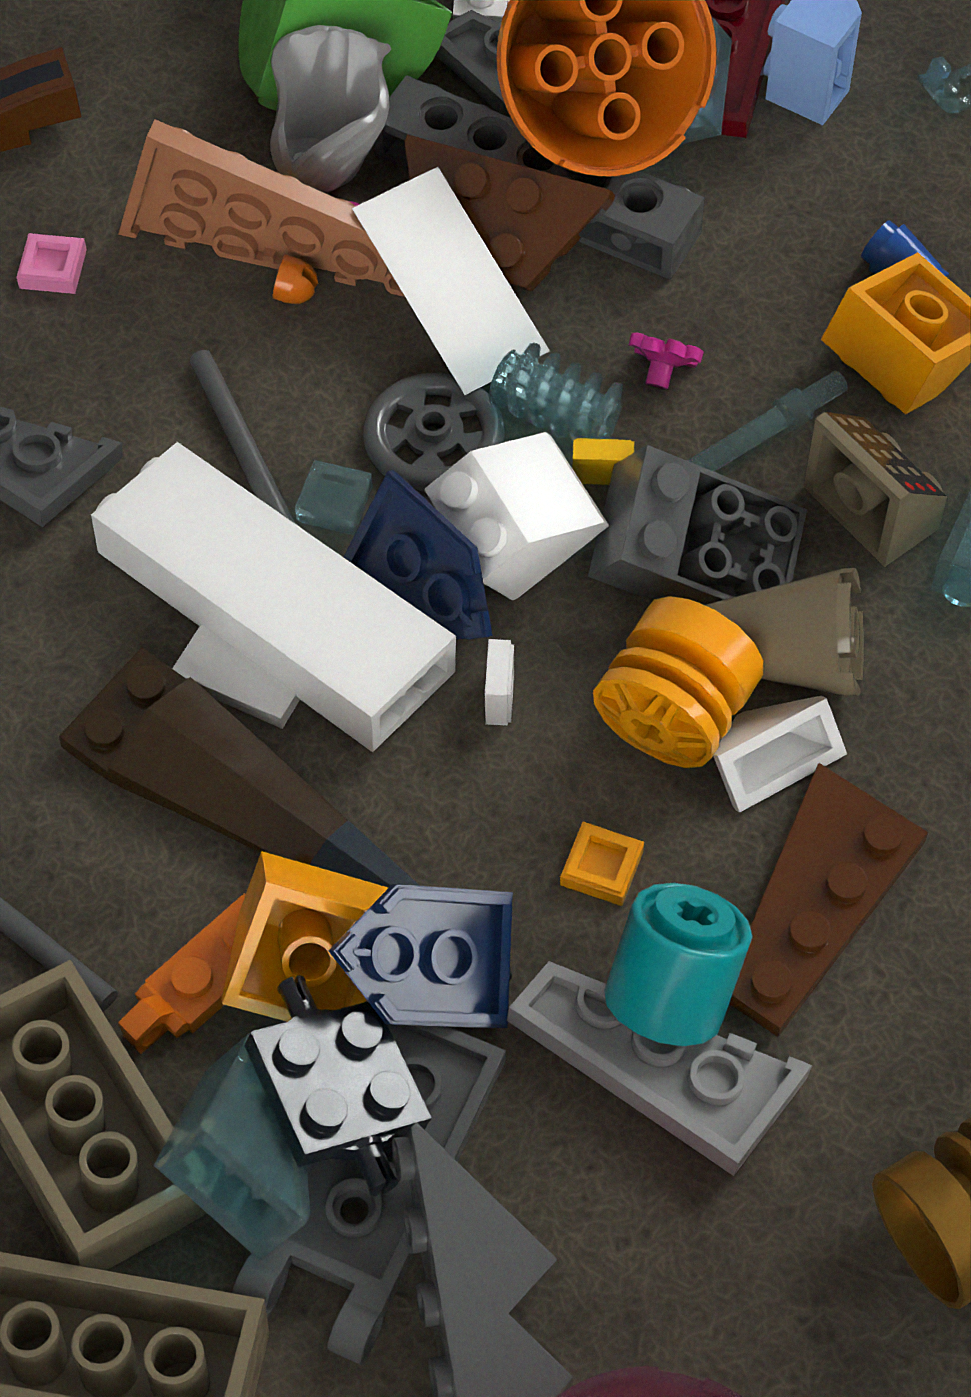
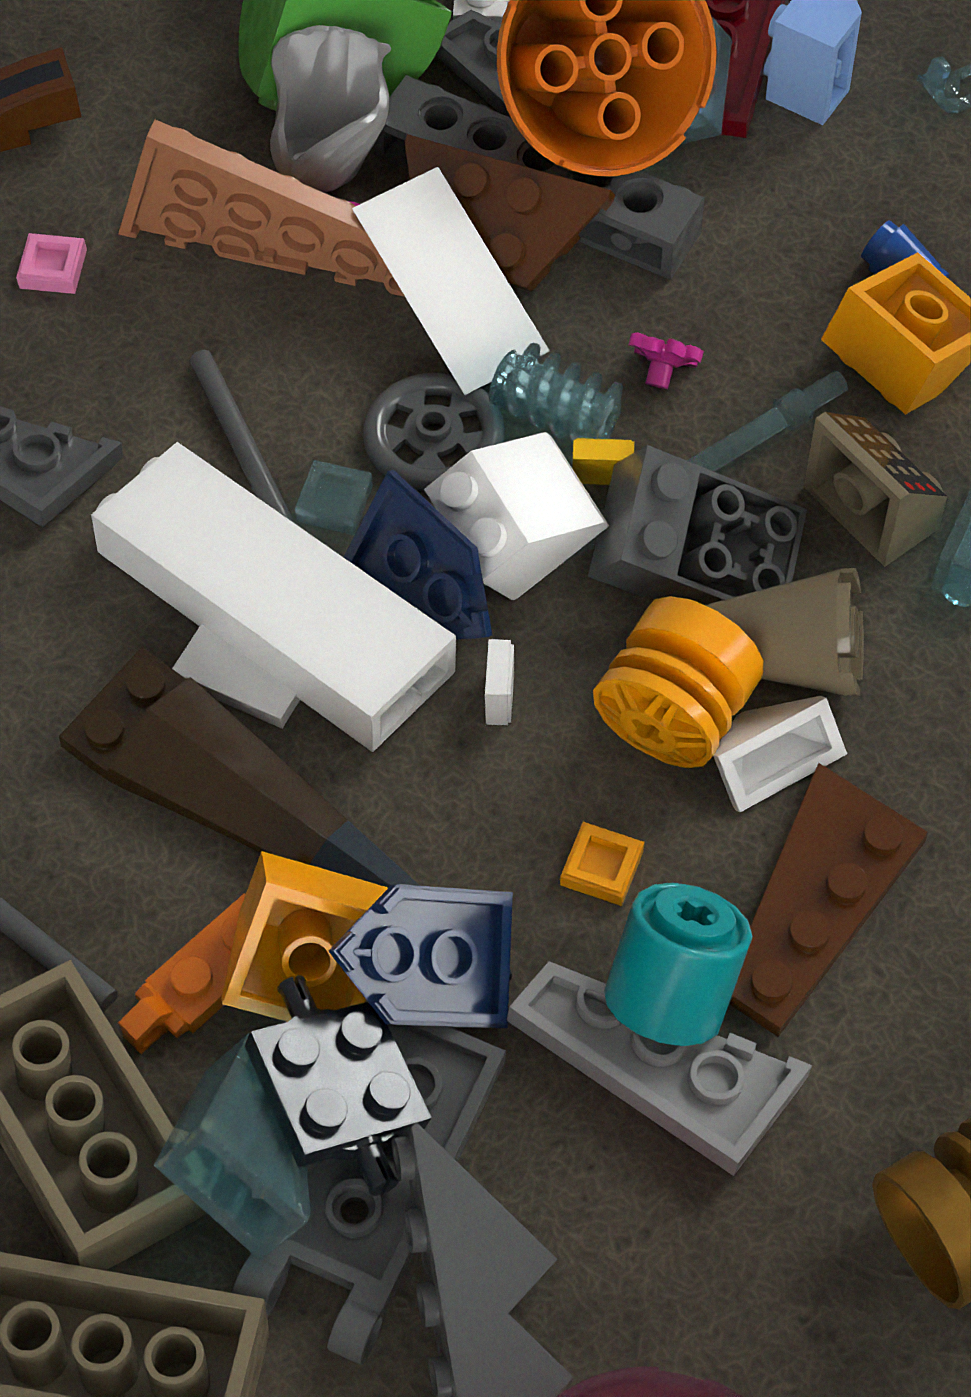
(294, 281): orange hinge -> none

